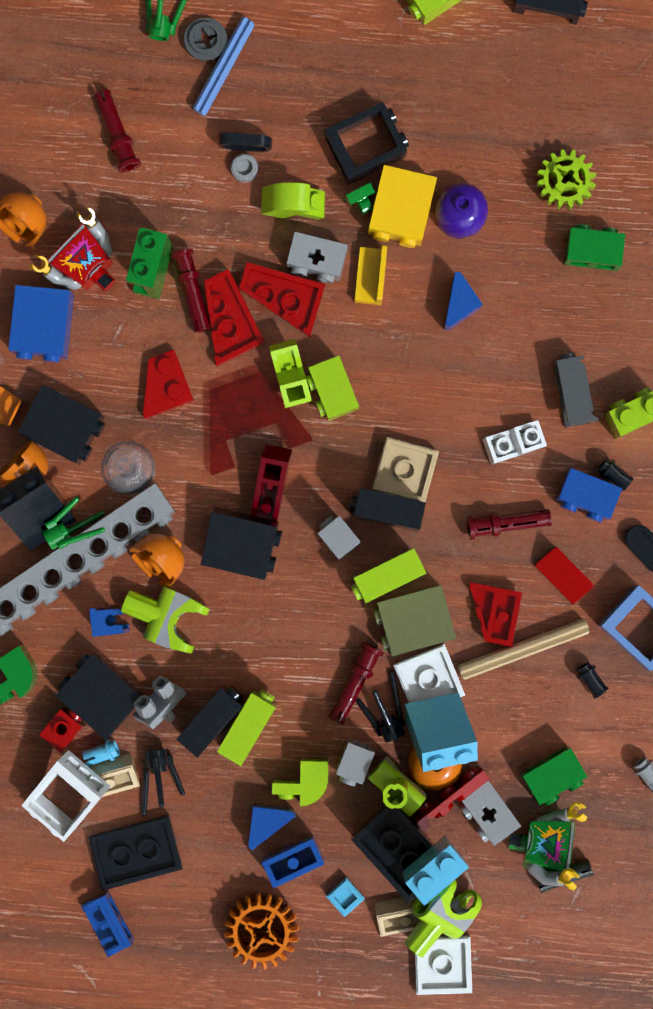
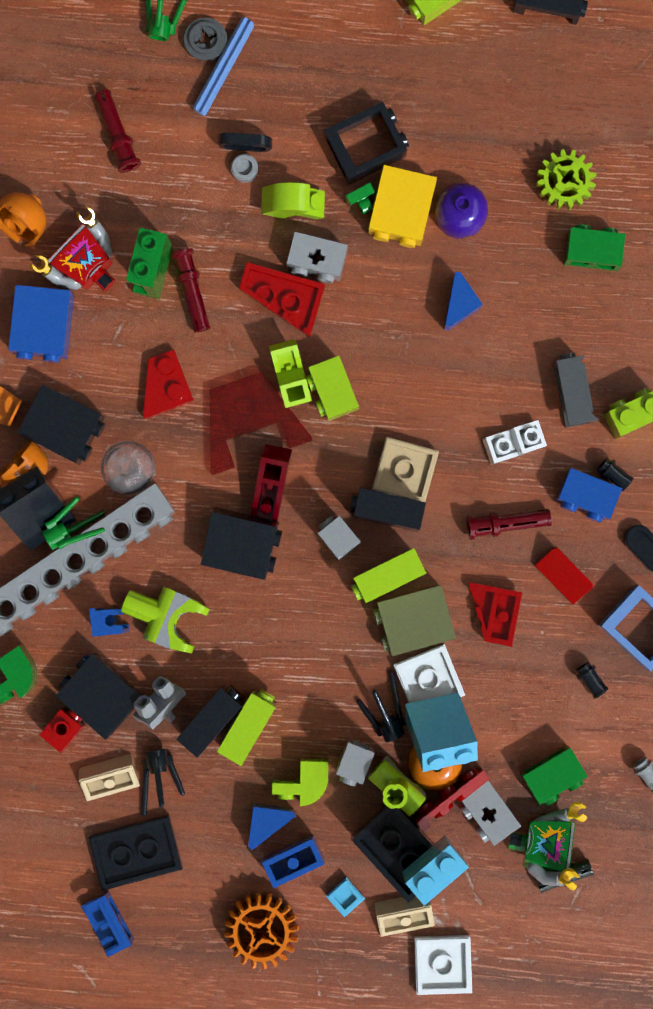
(81, 779): white window -> none
(101, 753): medium azure pin -> none
(159, 556): orange cylinder -> none
(230, 318): red wing -> none
(361, 671): dark red pin -> none
(370, 275): yellow panel -> none
(442, 916): lime connector -> none
(523, 649): tan axle -> none

